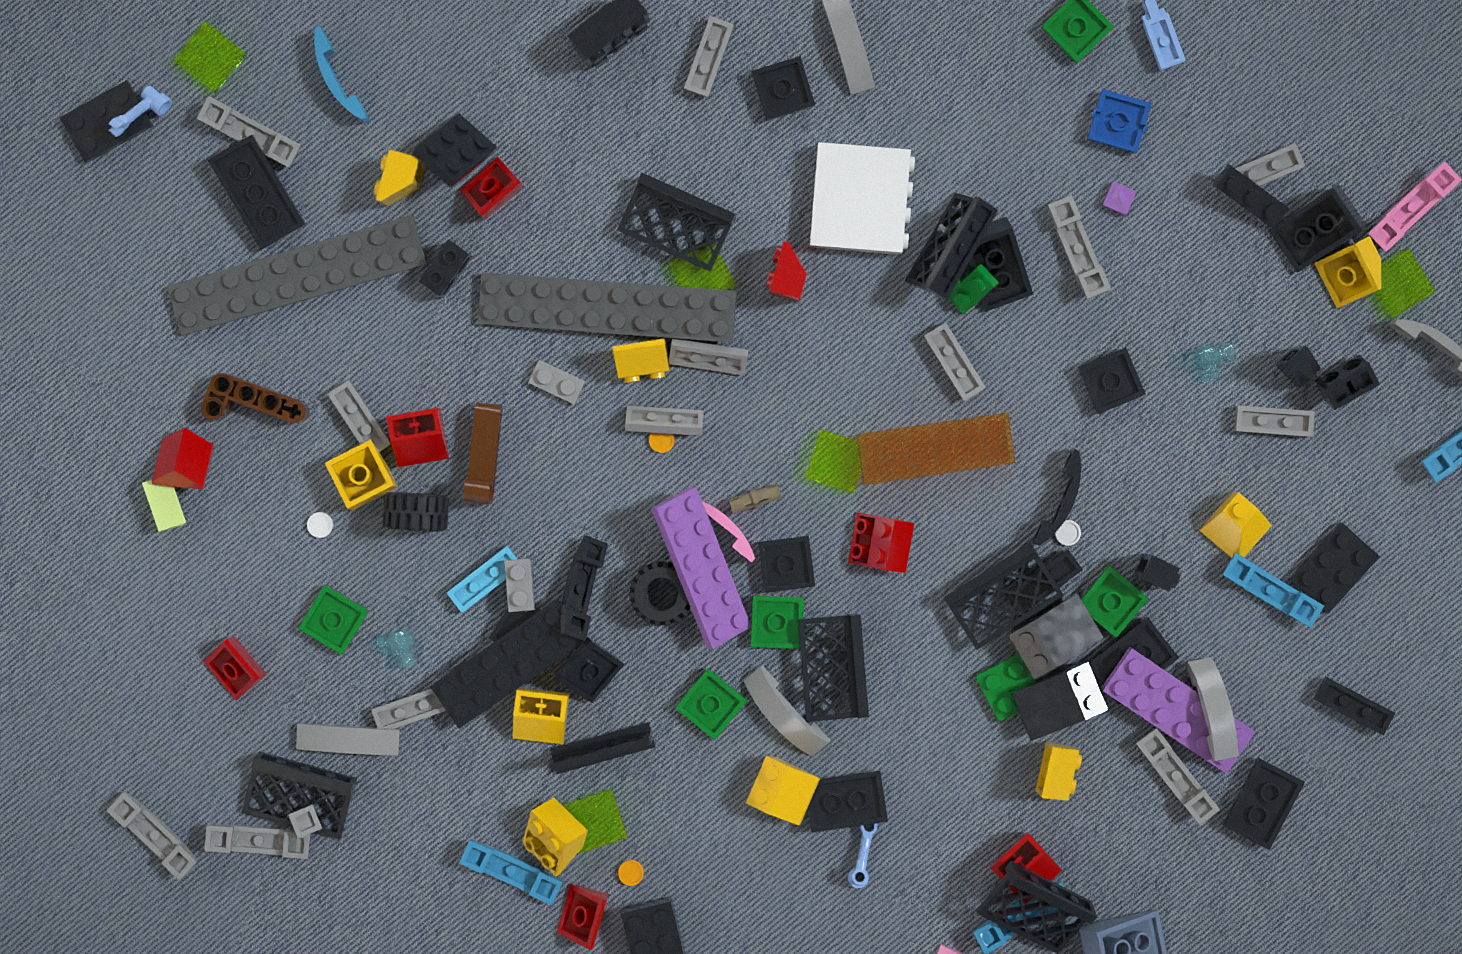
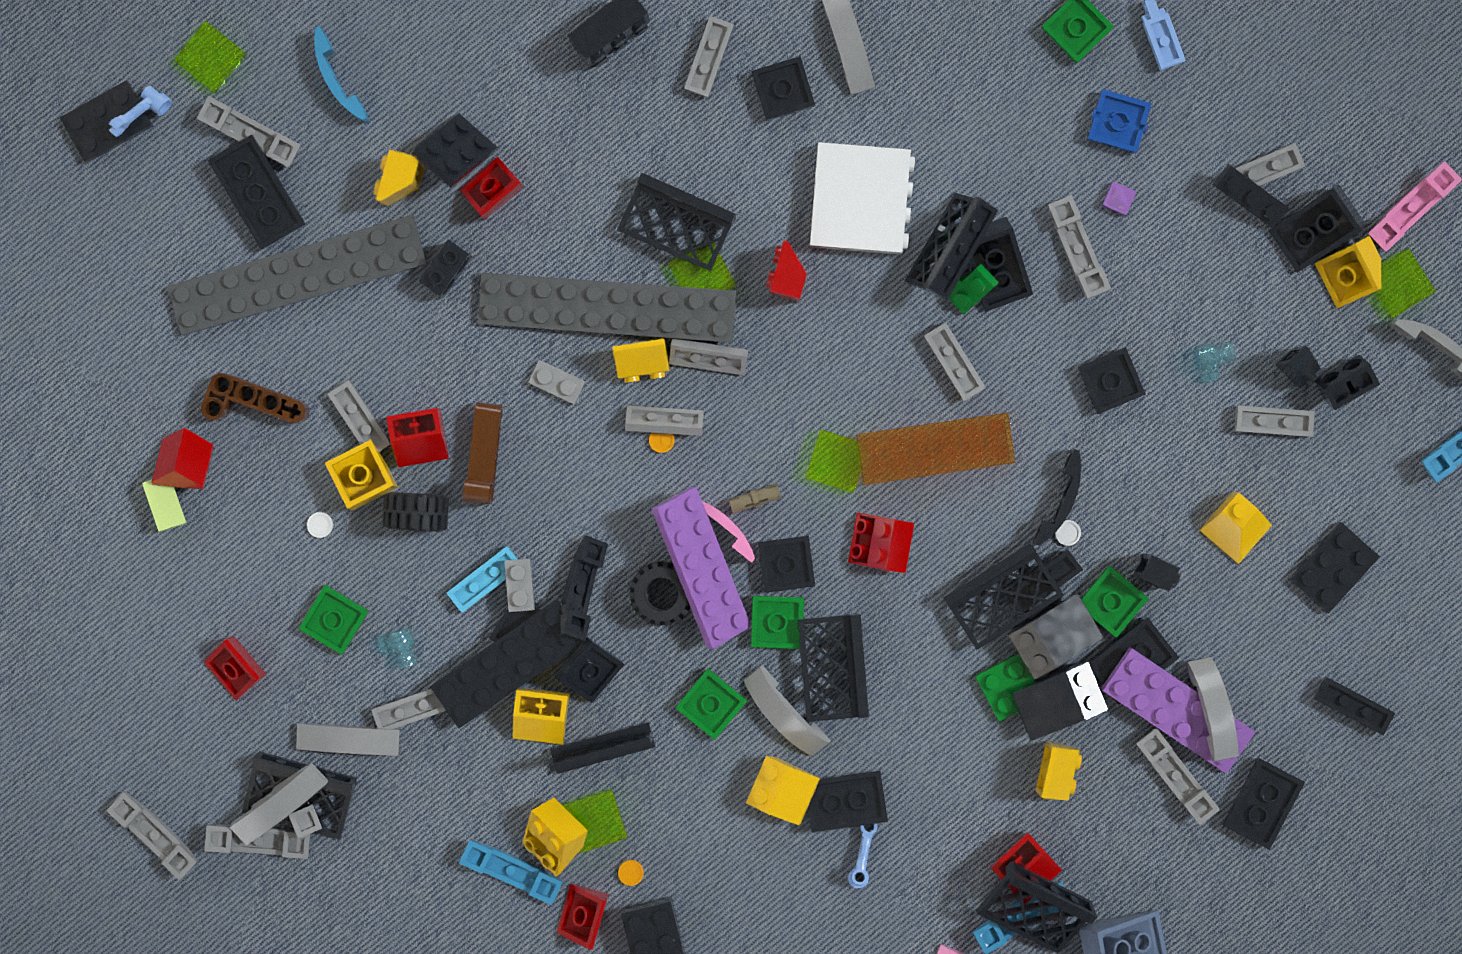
(279, 803): none -> light grey slope
(1272, 590): dark azure slope -> none

